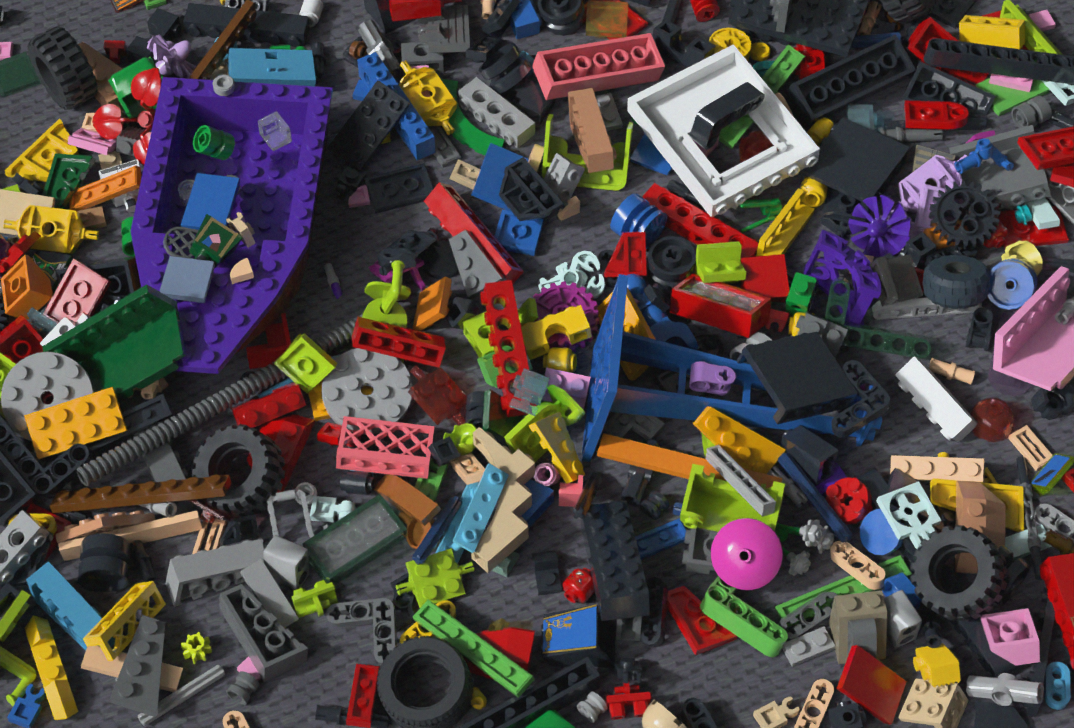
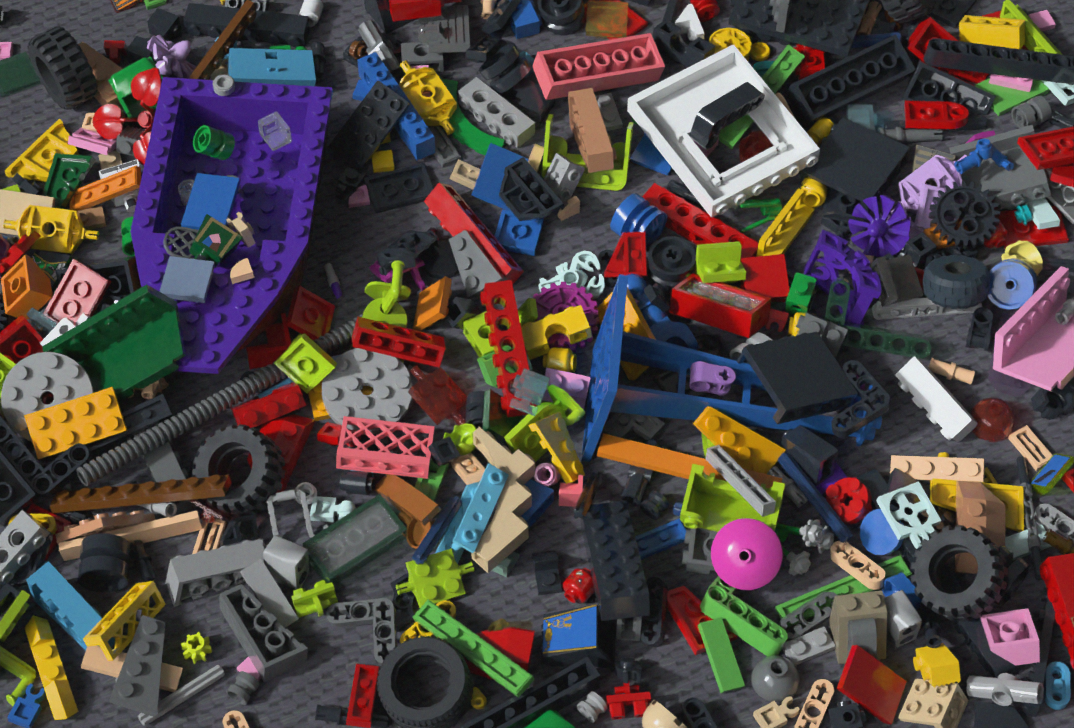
(309, 314): none -> red tile
(382, 161): none -> yellow tile
(690, 23): none -> white slope
(721, 655): none -> bright green tile
(772, 685): none -> dark grey piece

